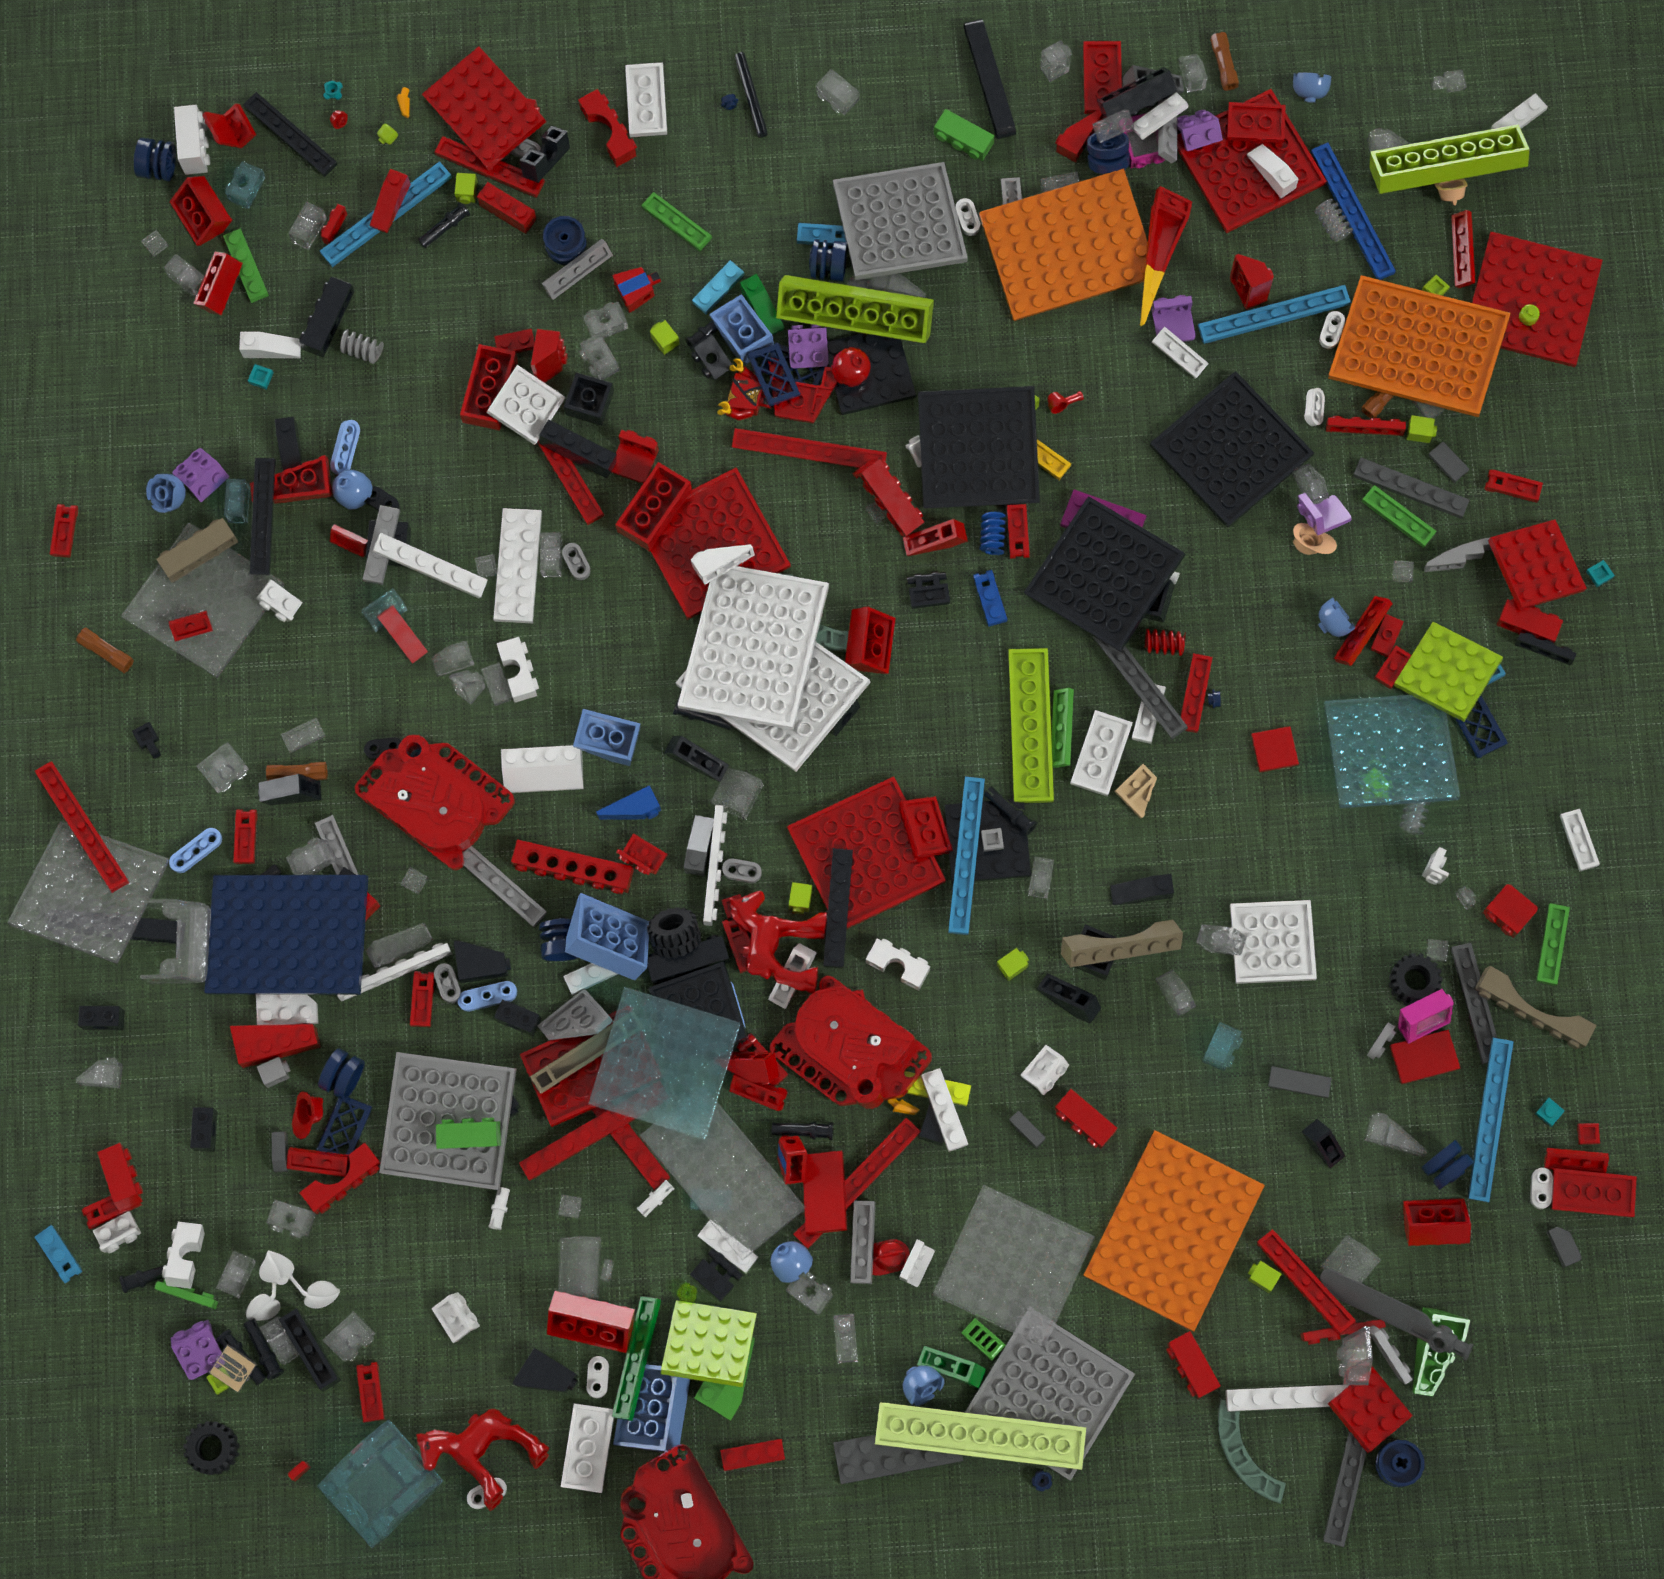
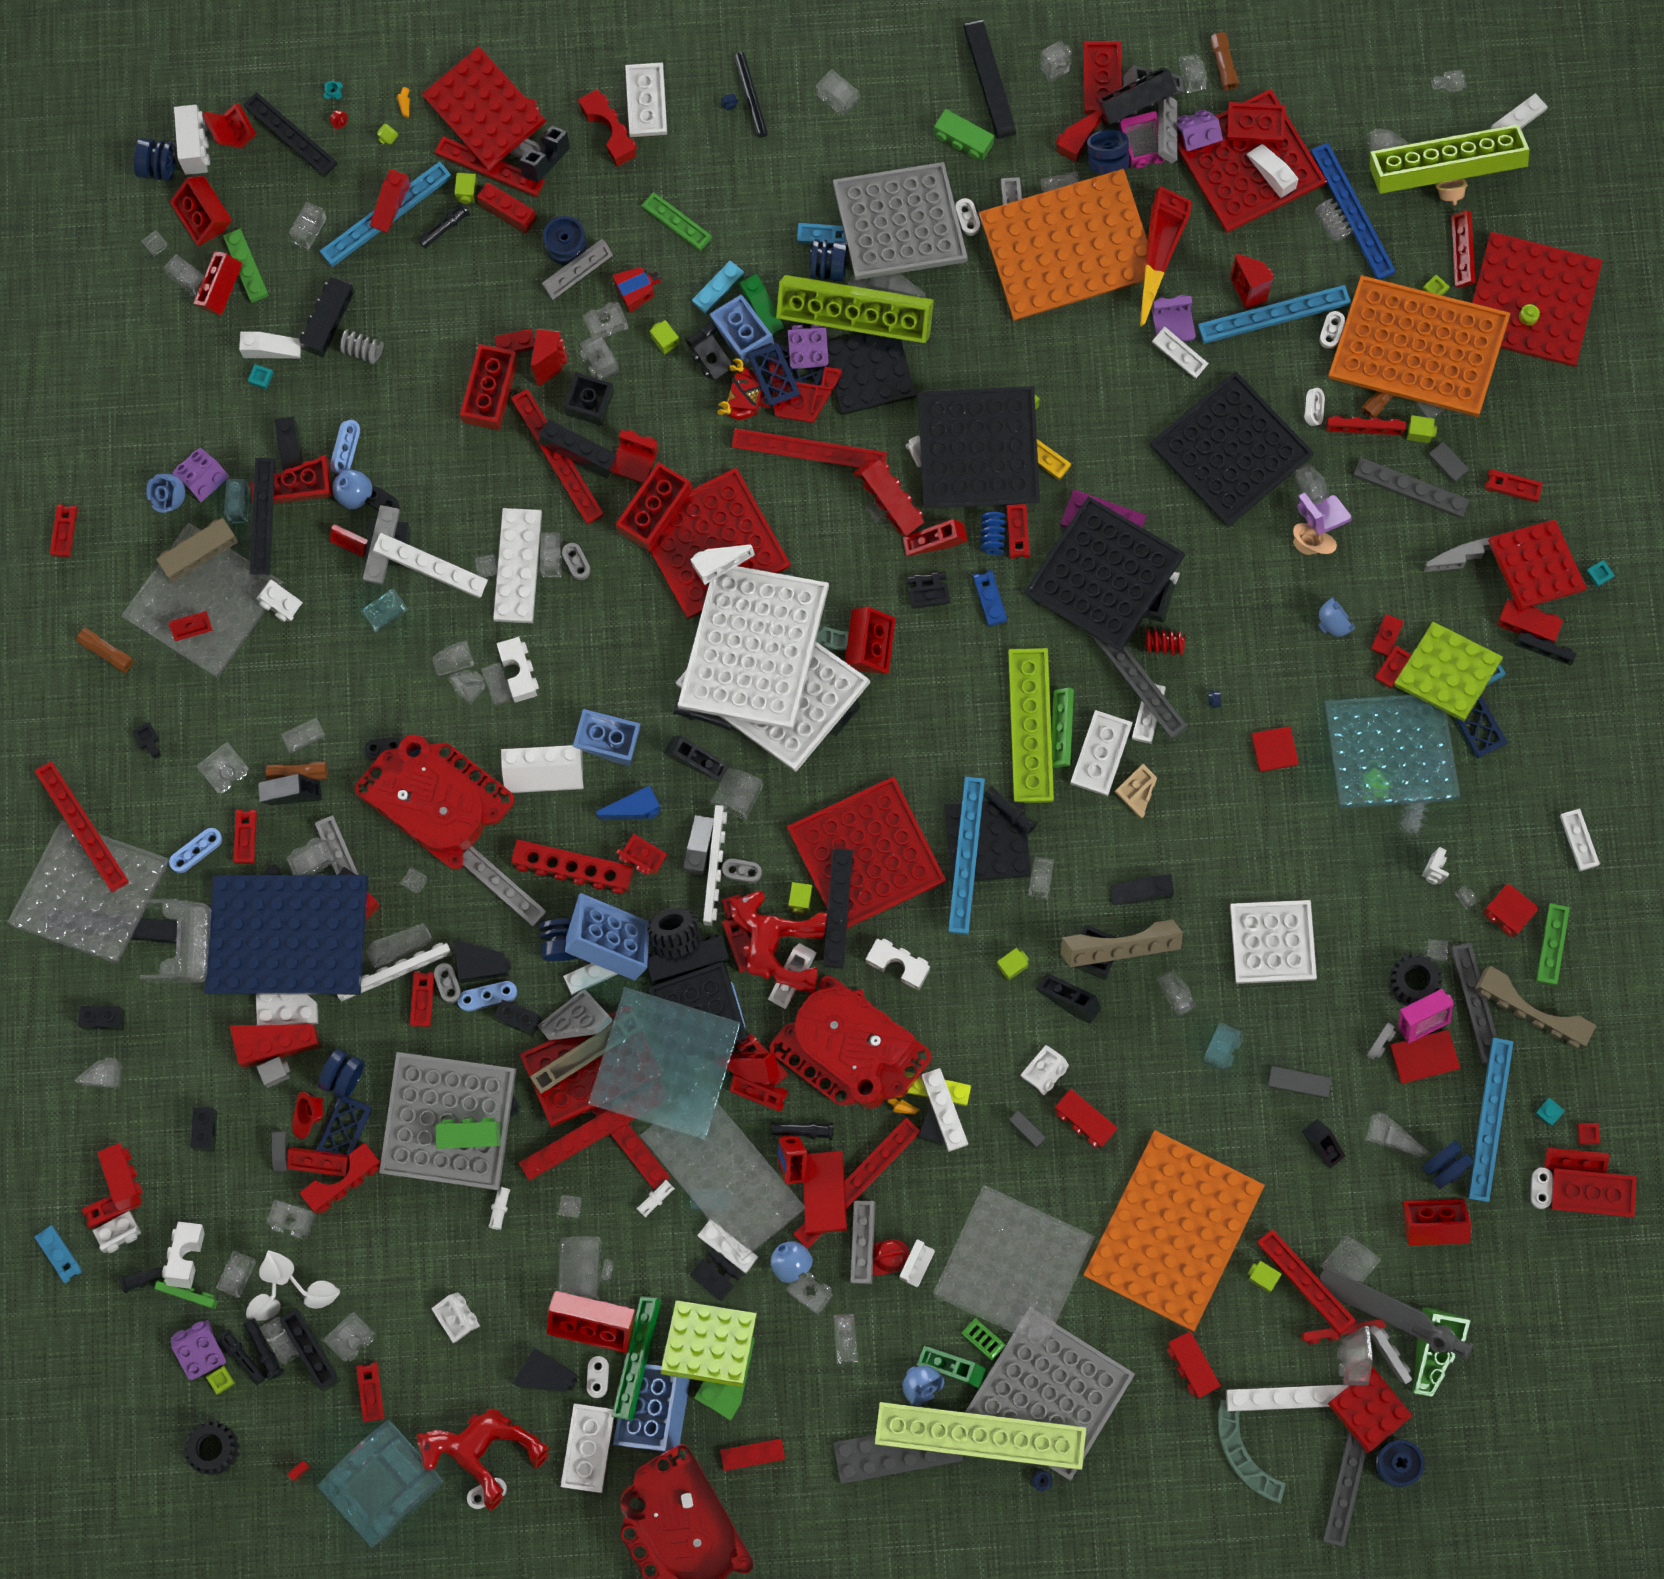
(232, 1368): piece -> none
(244, 195): clear light blue brick -> none
(335, 221): red plate -> none
(402, 634): red tile -> none
(525, 404): white plate -> none
(692, 1292): clear neon green plate -> none
(851, 366): red cylinder -> none
(925, 827): red tile -> none
(992, 839): light grey plate -> none
(1058, 403): red bar -> none
(1113, 125): clear plate -> none
(1159, 115): white plate -> none
(1196, 691): red plate -> none
(1221, 939): clear brick -> none
(1311, 86): medium blue cylinder -> none
(1363, 630): red plate -> none
(1399, 516): bright green plate -> none
(1402, 571): clear tile -> none
(1564, 1246): dark grey piece -> none

